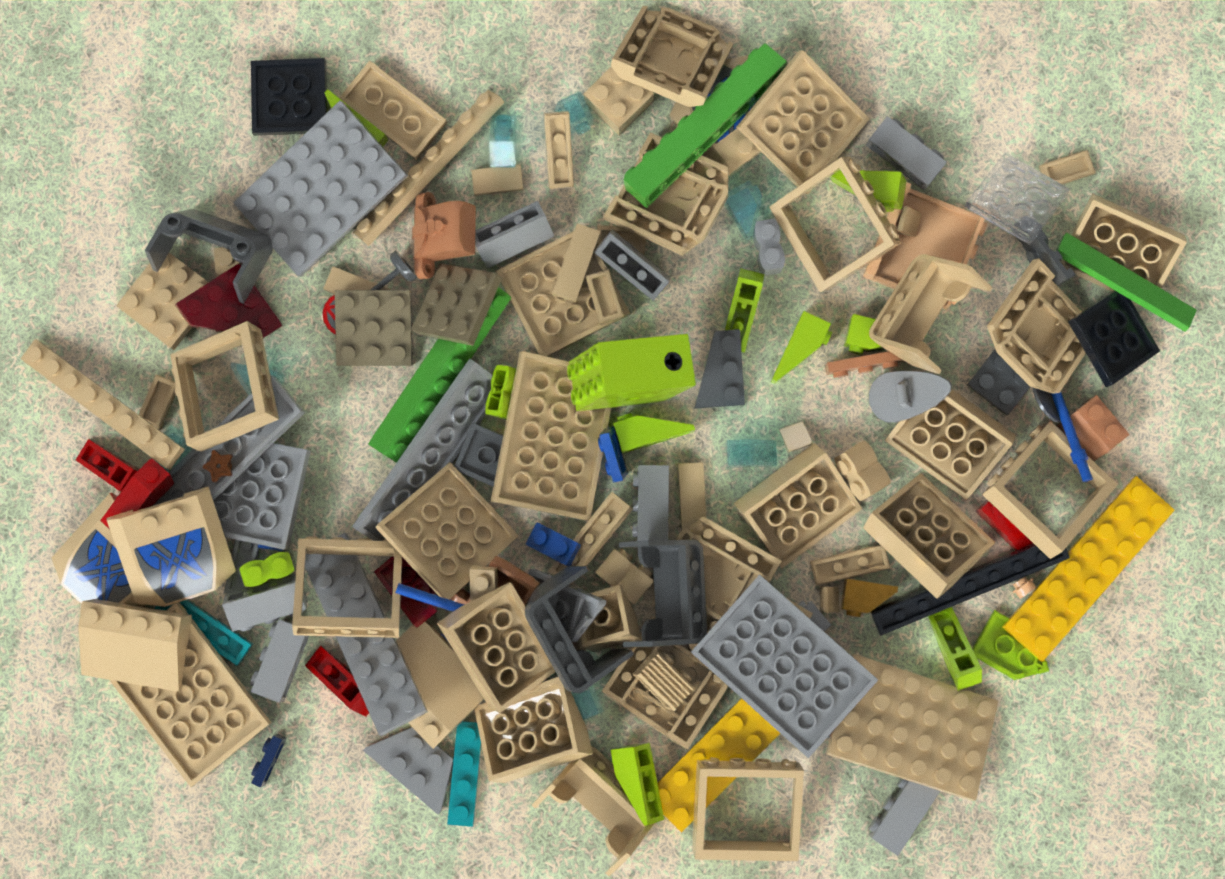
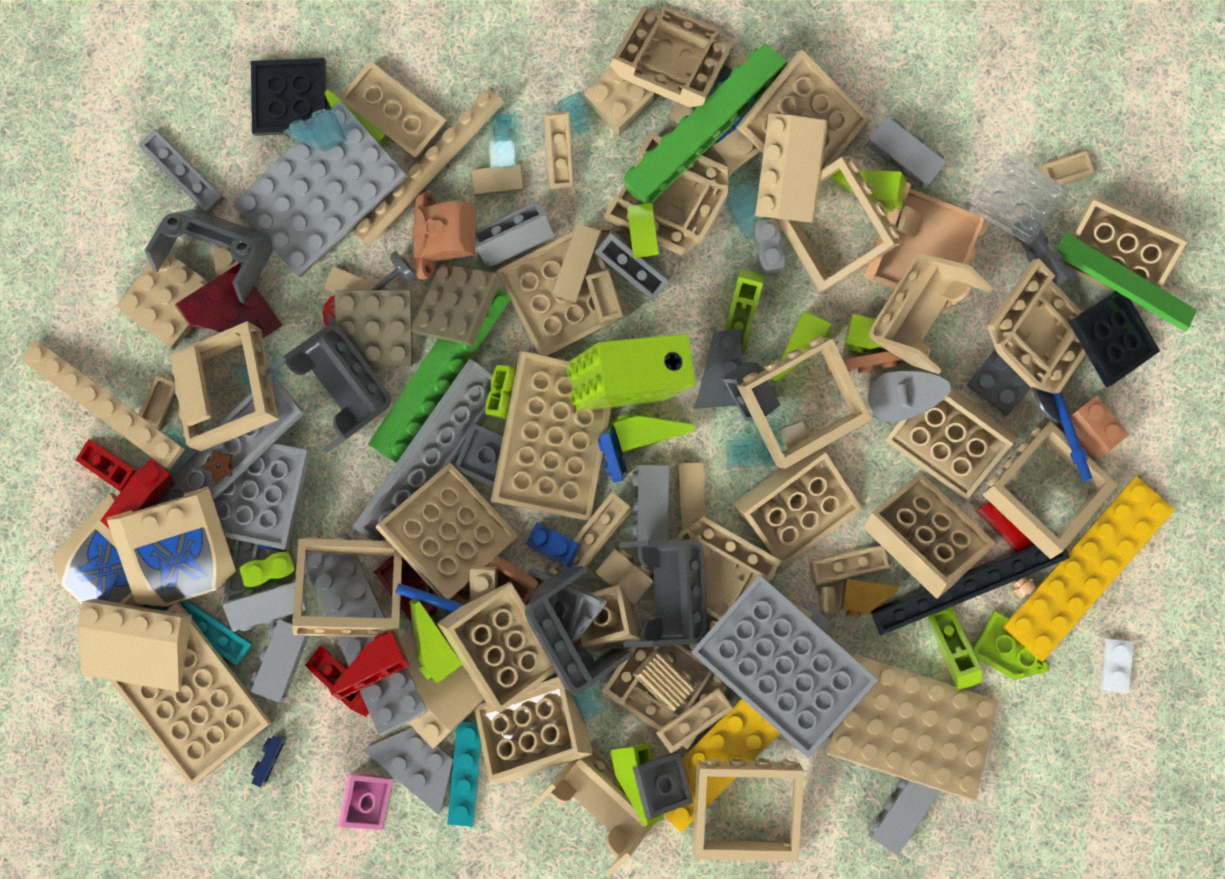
(181, 171): none -> light grey tile
(192, 386): none -> tan tile
(320, 131): none -> clear light blue slope
(343, 376): none -> dark grey windscreen
(365, 801): none -> bright pink slope
(374, 662): none -> red slope
(431, 648): none -> lime slope
(643, 230): none -> lime slope
(662, 785): none -> dark grey plate
(694, 720): none -> tan tile
(764, 392): none -> dark grey brick
(791, 167): none -> tan slope
(855, 419): none -> tan window
(862, 470): tan brick -> none
(1117, 665): none -> white plate

